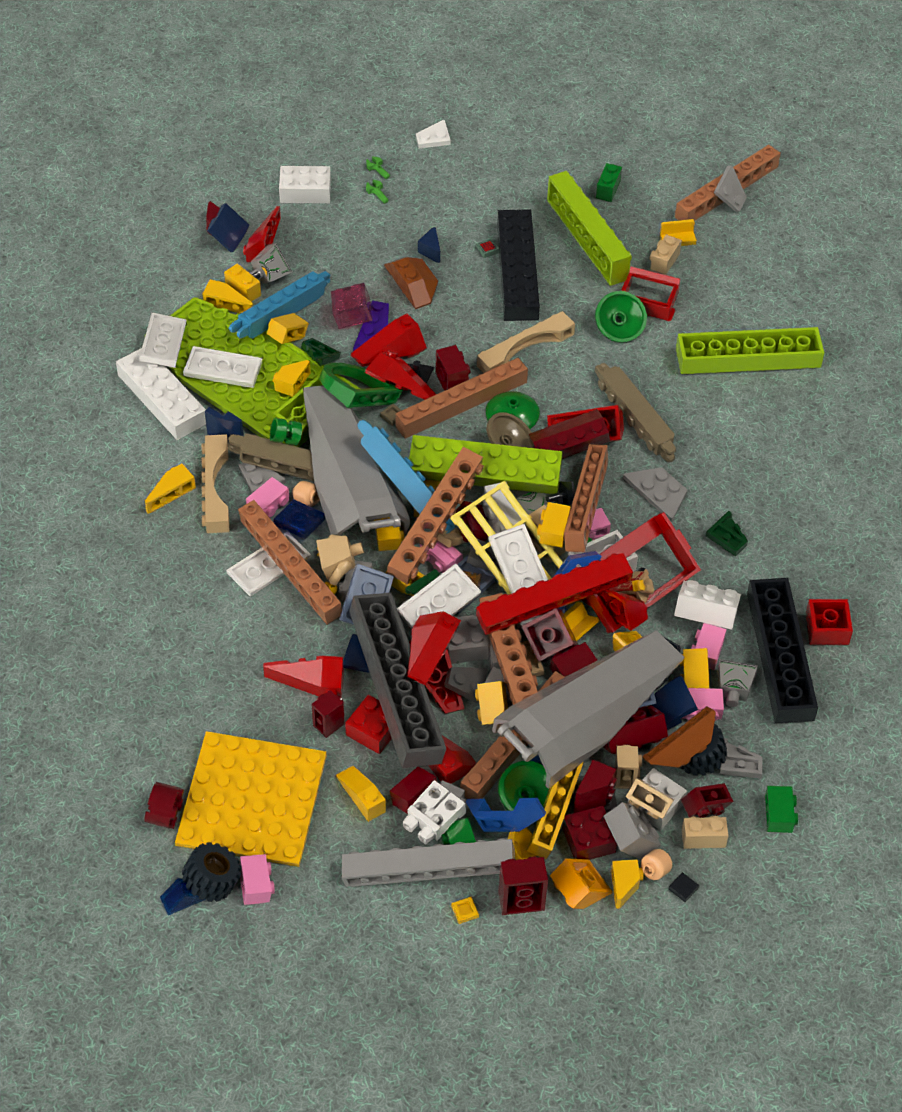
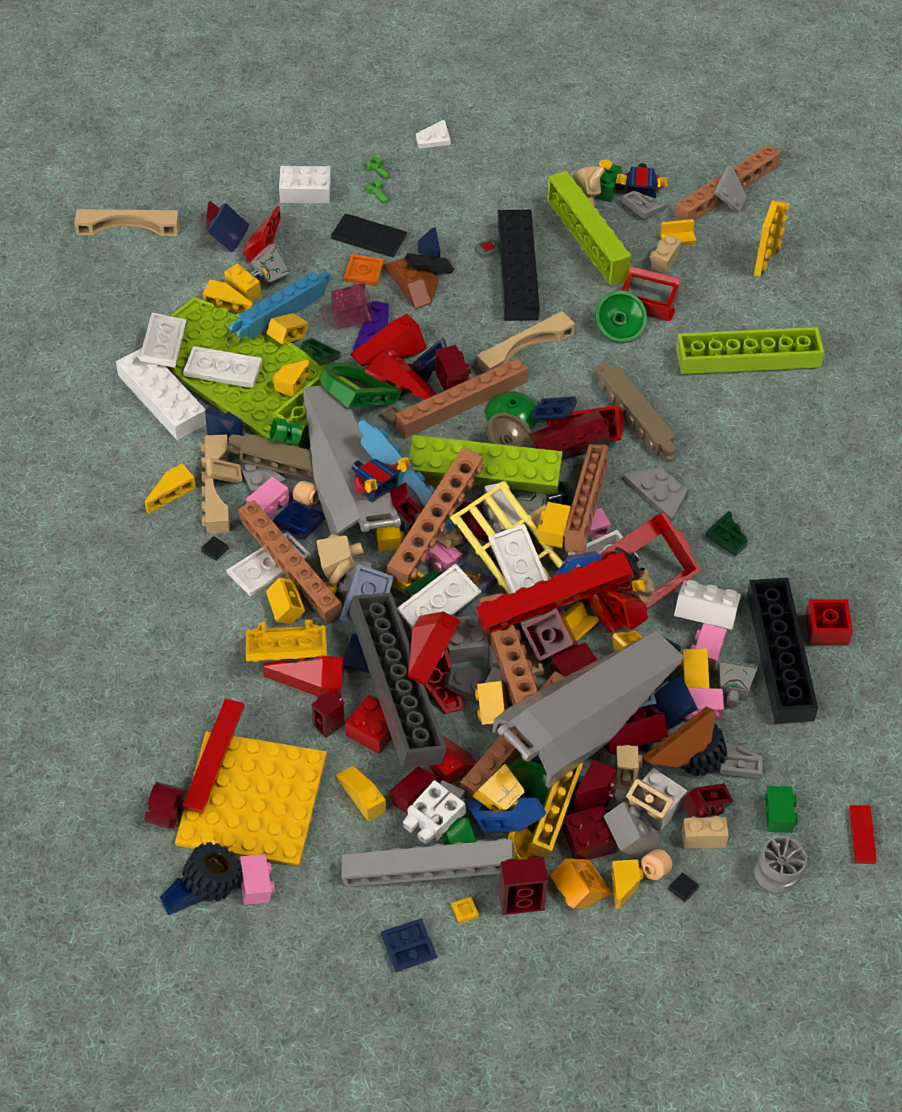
(96, 220): none -> tan arch
(213, 756): none -> red tile
(214, 548): none -> black tile
(224, 470): none -> tan tile
(285, 601): none -> yellow brick
(285, 642): none -> yellow plate
(363, 270): none -> orange tile
(369, 235): none -> black tile
(377, 478): none -> torso
(406, 502): none -> dark red slope
(408, 945): none -> dark blue slope
(428, 358): none -> dark blue slope
(429, 263): none -> black tile
(500, 791): none -> yellow torso
(554, 408): none -> dark blue slope
(589, 178): none -> tan torso
(632, 560): none -> black dish
(642, 180): none -> torso
(642, 204): none -> light grey wing
(771, 234): none -> yellow plate
(780, 864): none -> light grey wheel
(862, 834): none -> red tile

